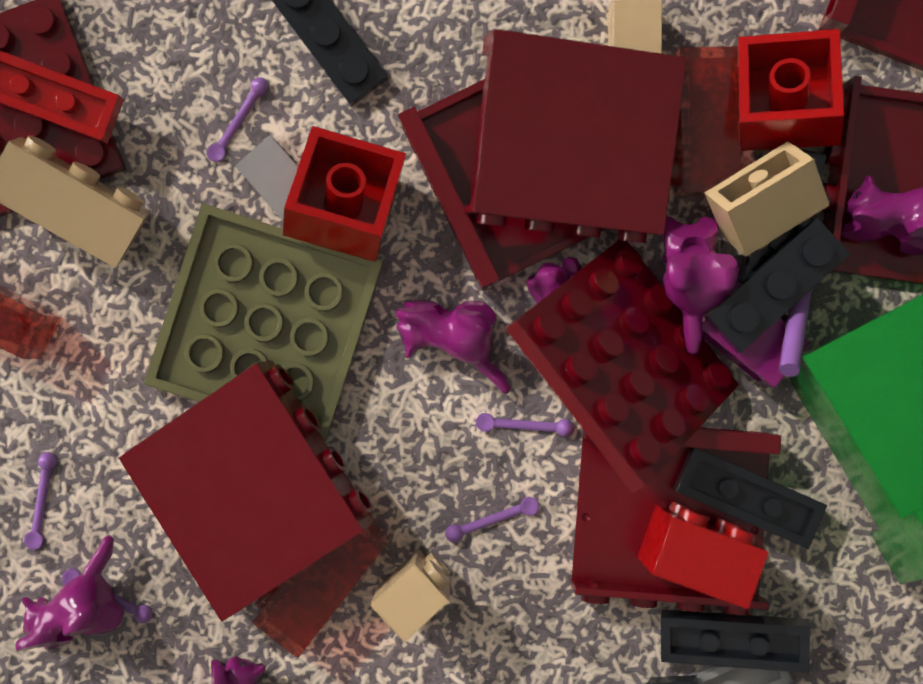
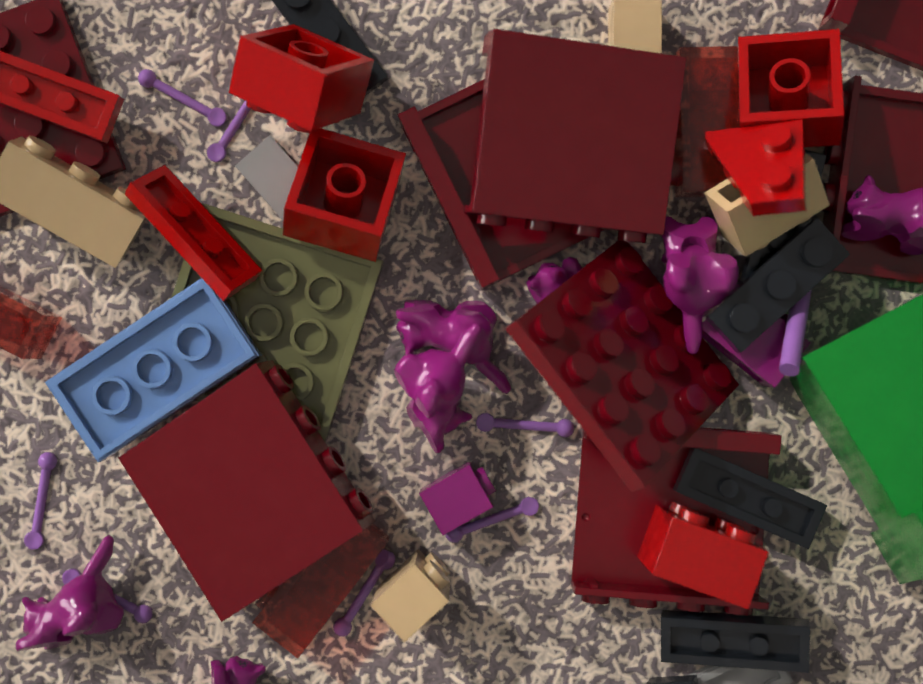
(152, 369): none -> medium blue tile
(193, 232): none -> red plate
(216, 116): none -> medium lavender hinge
(300, 77): none -> red brick
(383, 561): none -> medium lavender hinge
(436, 386): none -> magenta animal
(458, 497): none -> magenta brick
(764, 164): none -> red wing

